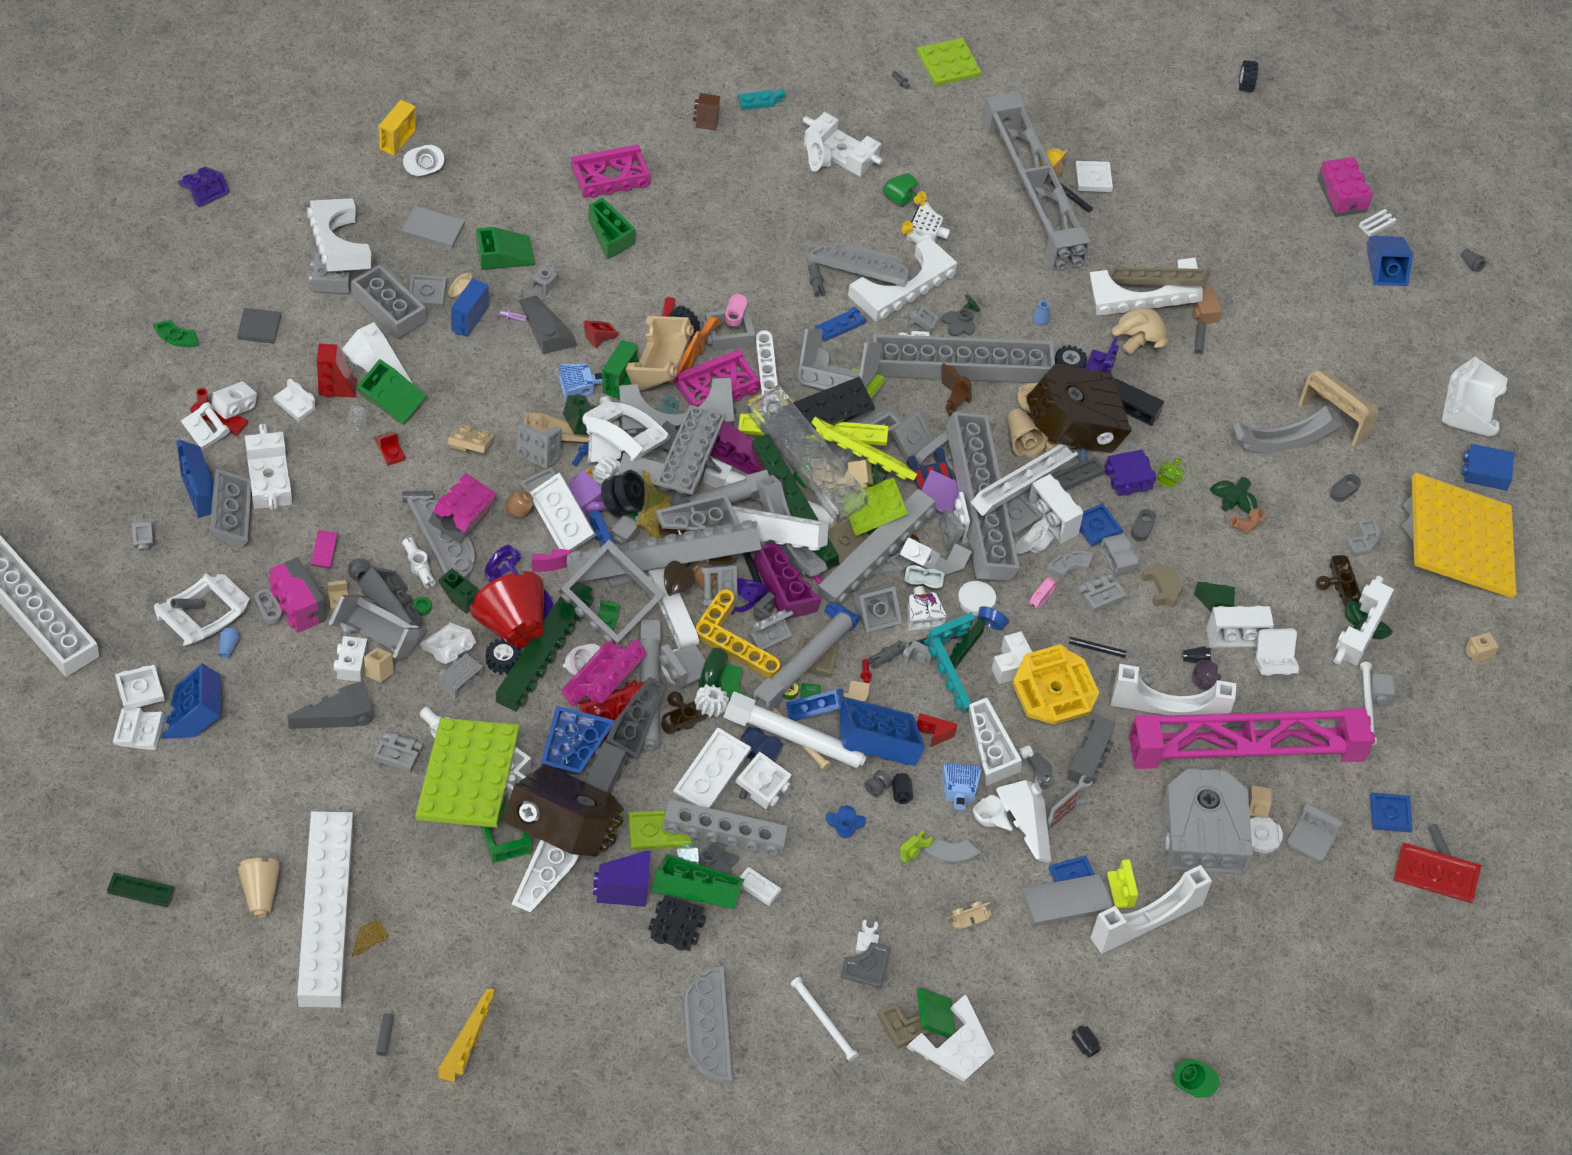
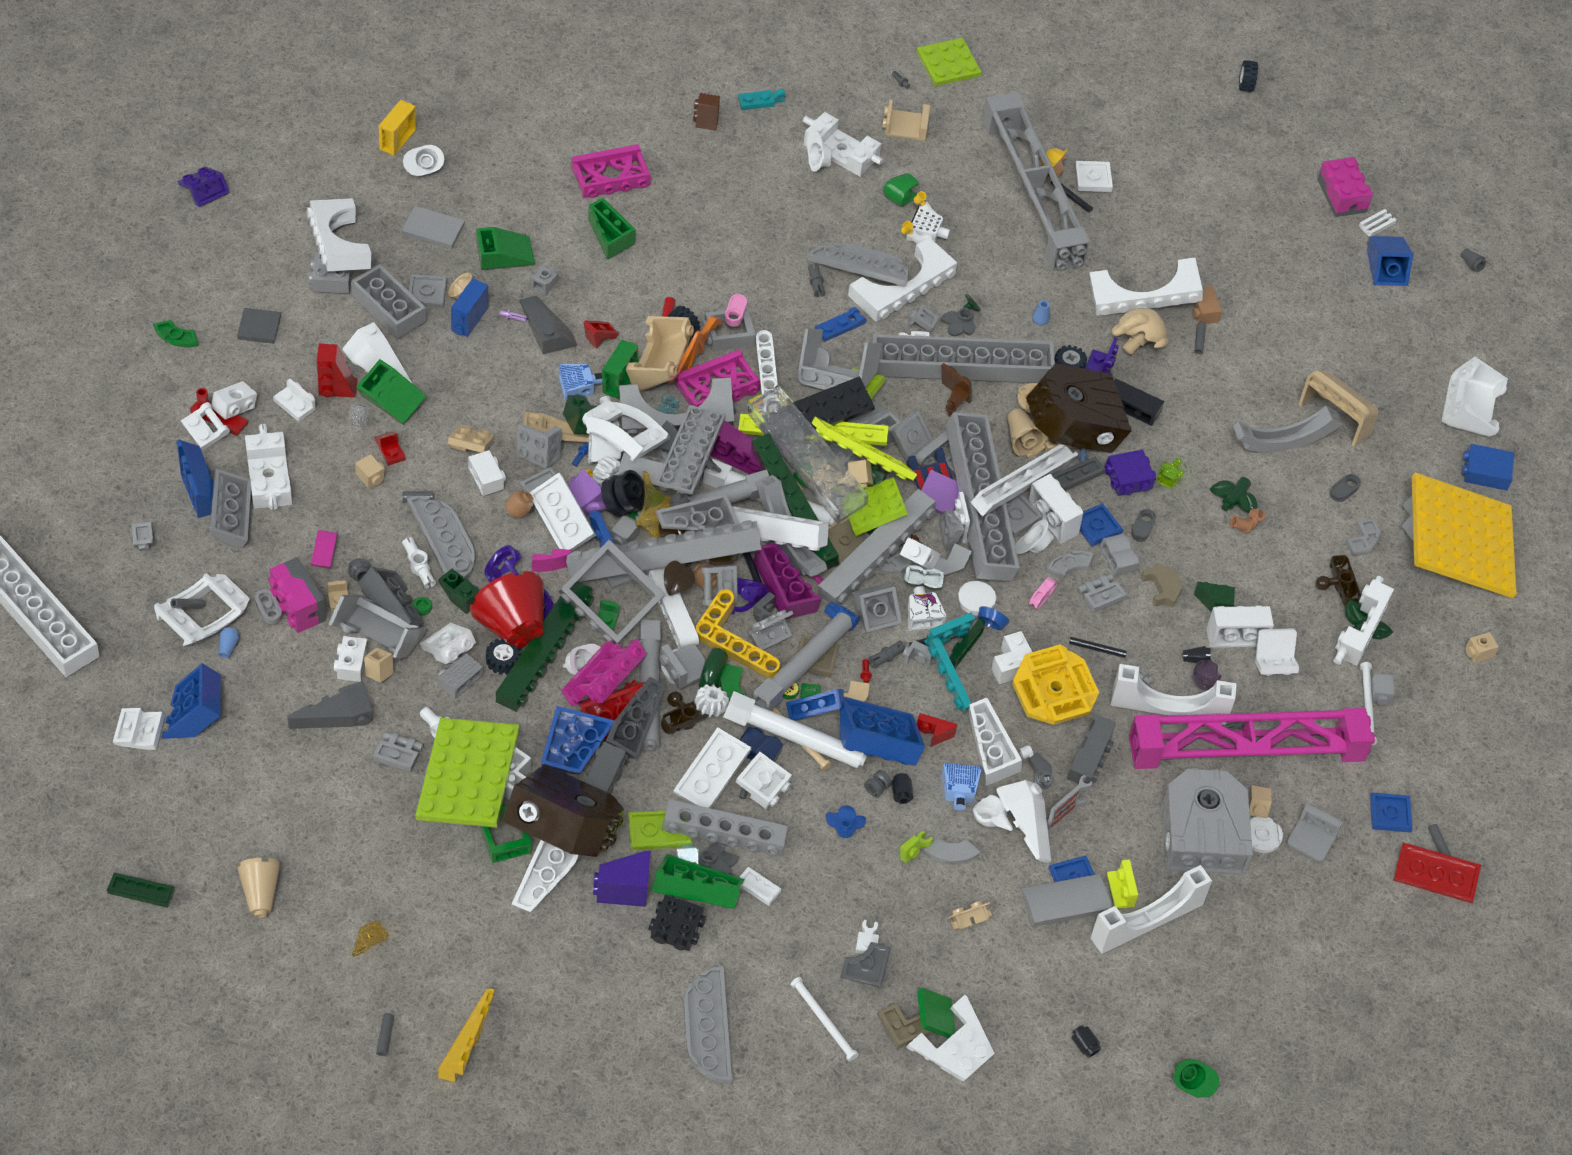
(139, 687): white plate -> none
(325, 910): white brick -> none
(370, 471): none -> tan brick
(462, 507): dark pink piece -> none
(486, 472): none -> white brick
(905, 123): none -> tan panel
(1160, 276): dark tan tile -> none

